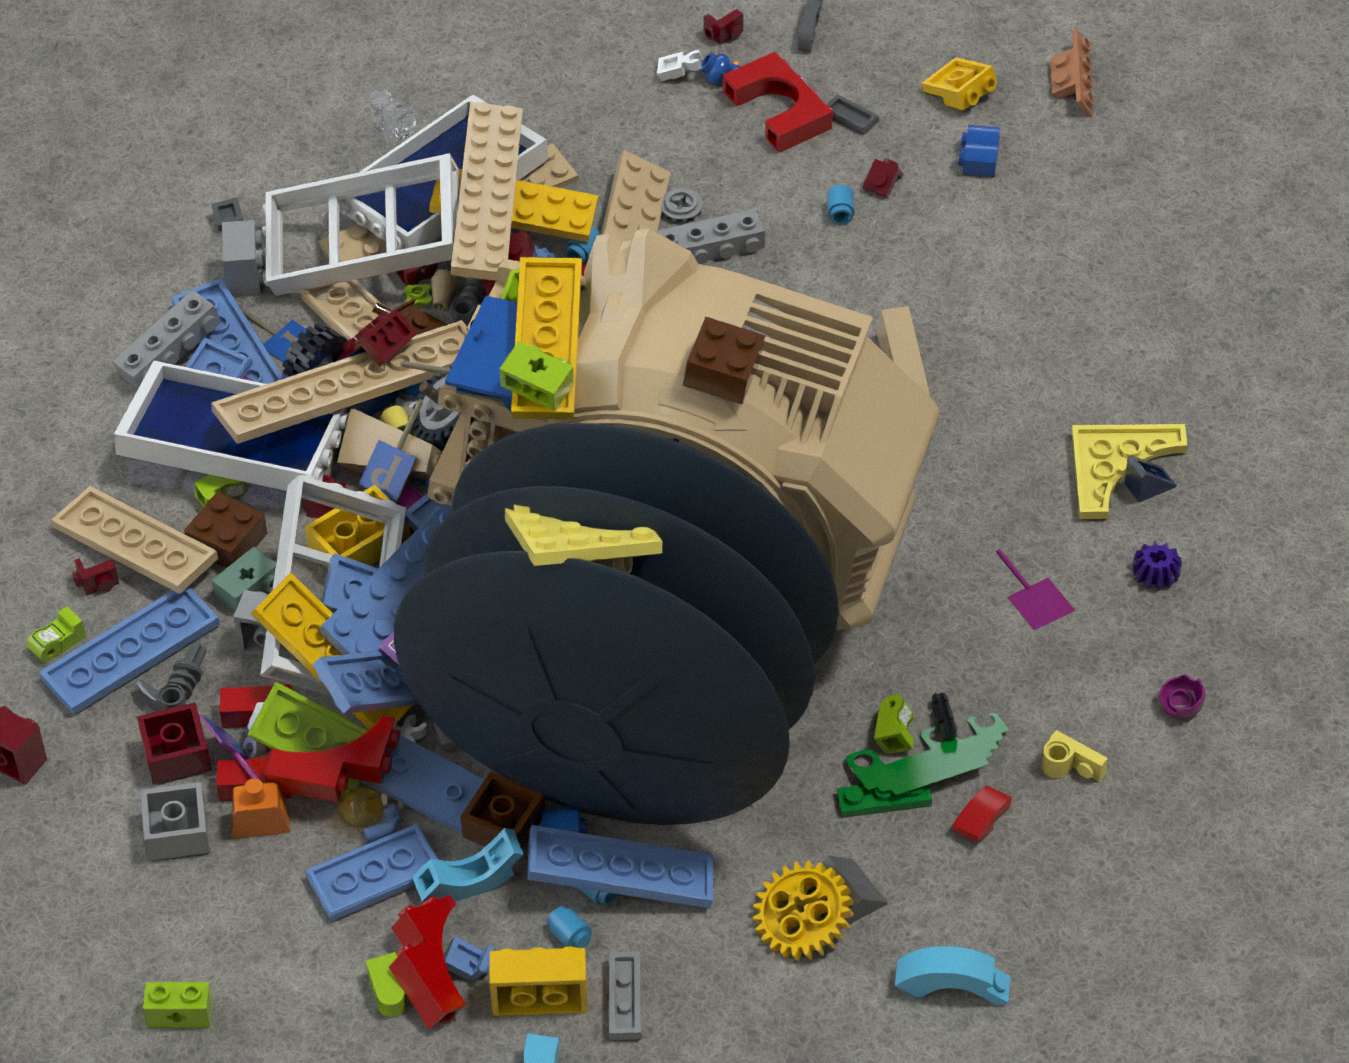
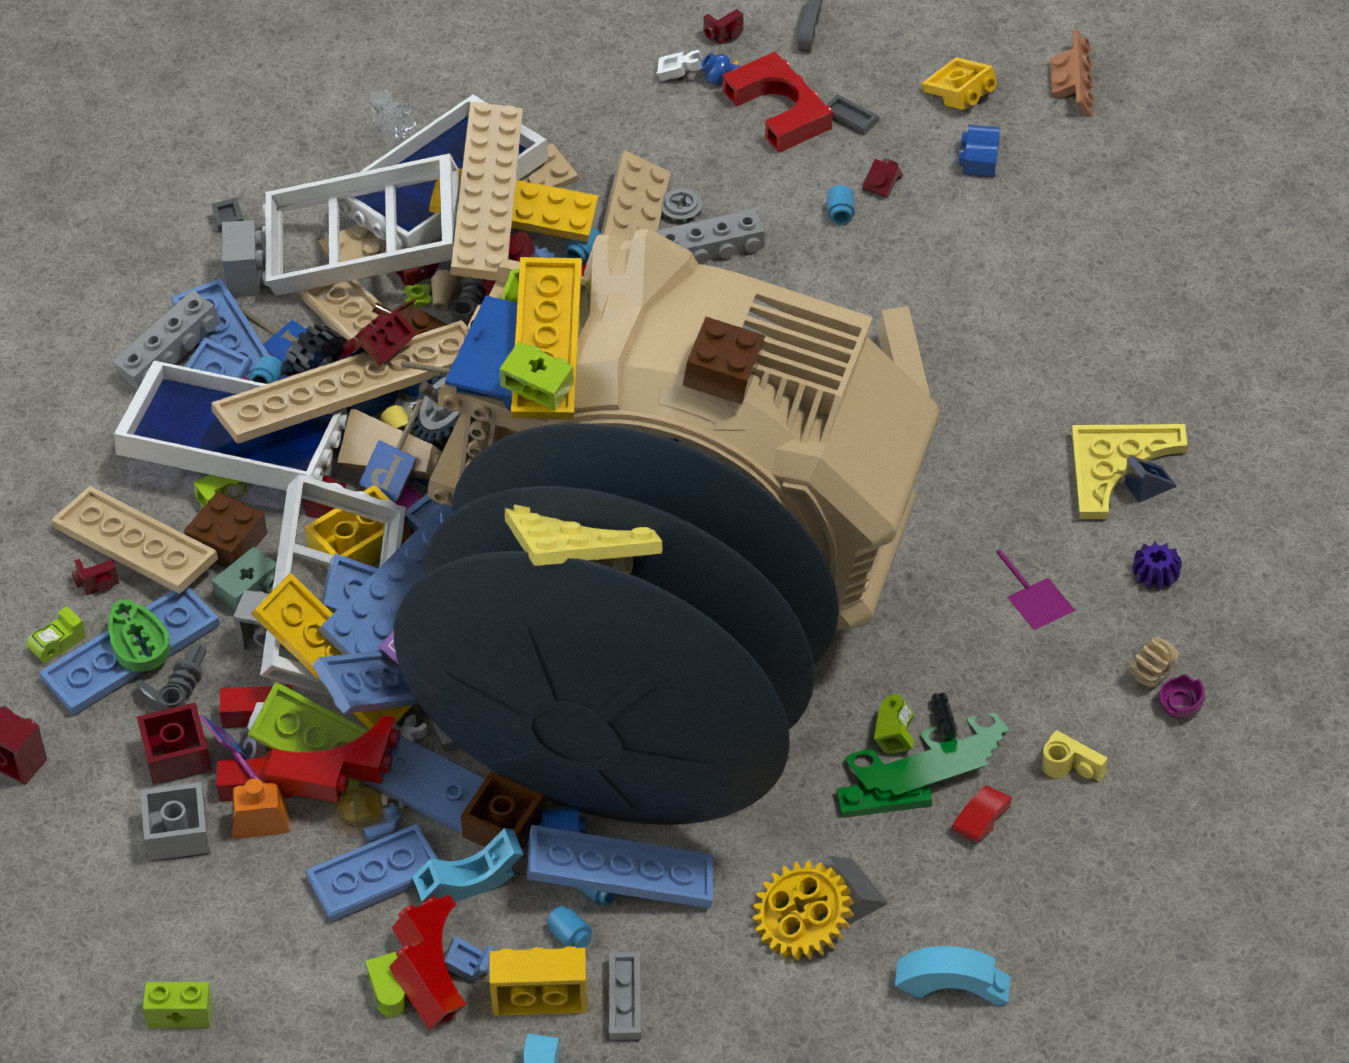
(124, 642): none -> bright green piece
(267, 370): none -> dark azure brick
(1154, 662): none -> tan gear

